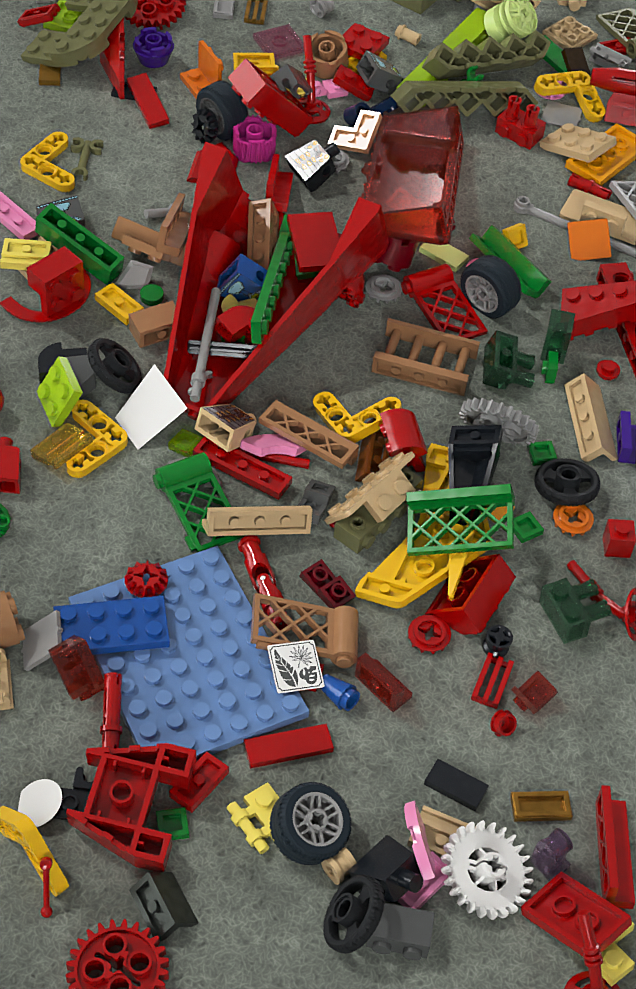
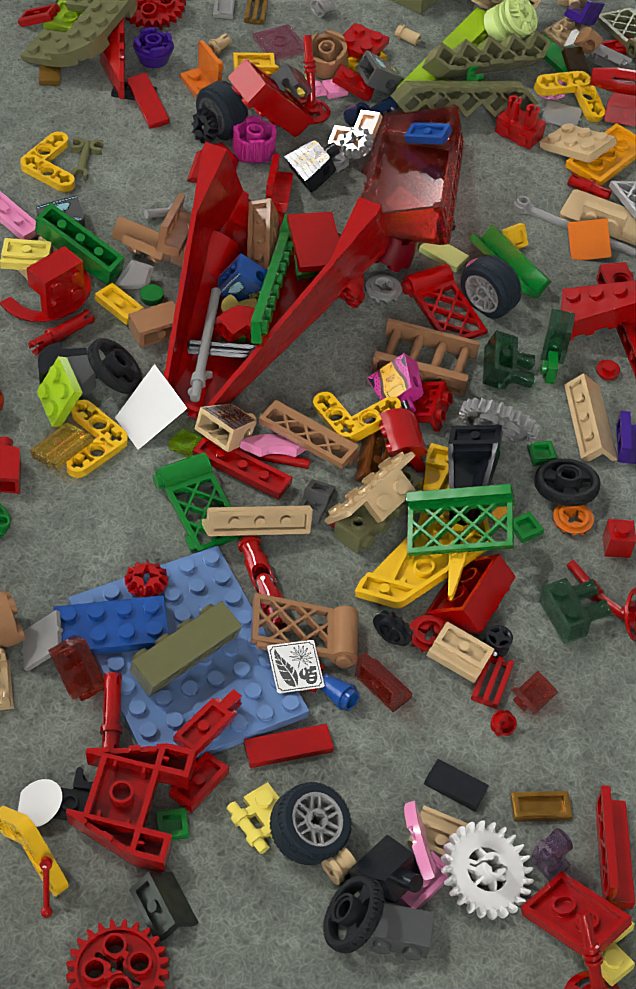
(62, 331): none -> red pin
(184, 648): none -> olive brick
(208, 722): none -> red hinge
(220, 43): none -> tan pin
(329, 589): dark red slope -> none
(364, 144): none -> light grey gear
(384, 624): none -> black gear
(399, 380): none -> torso
(428, 133): none -> blue plate
(433, 404): none -> red bracket
(460, 652): none -> tan plate
(587, 39): none -> medium nougat leg
(588, 15): none -> dark purple panel

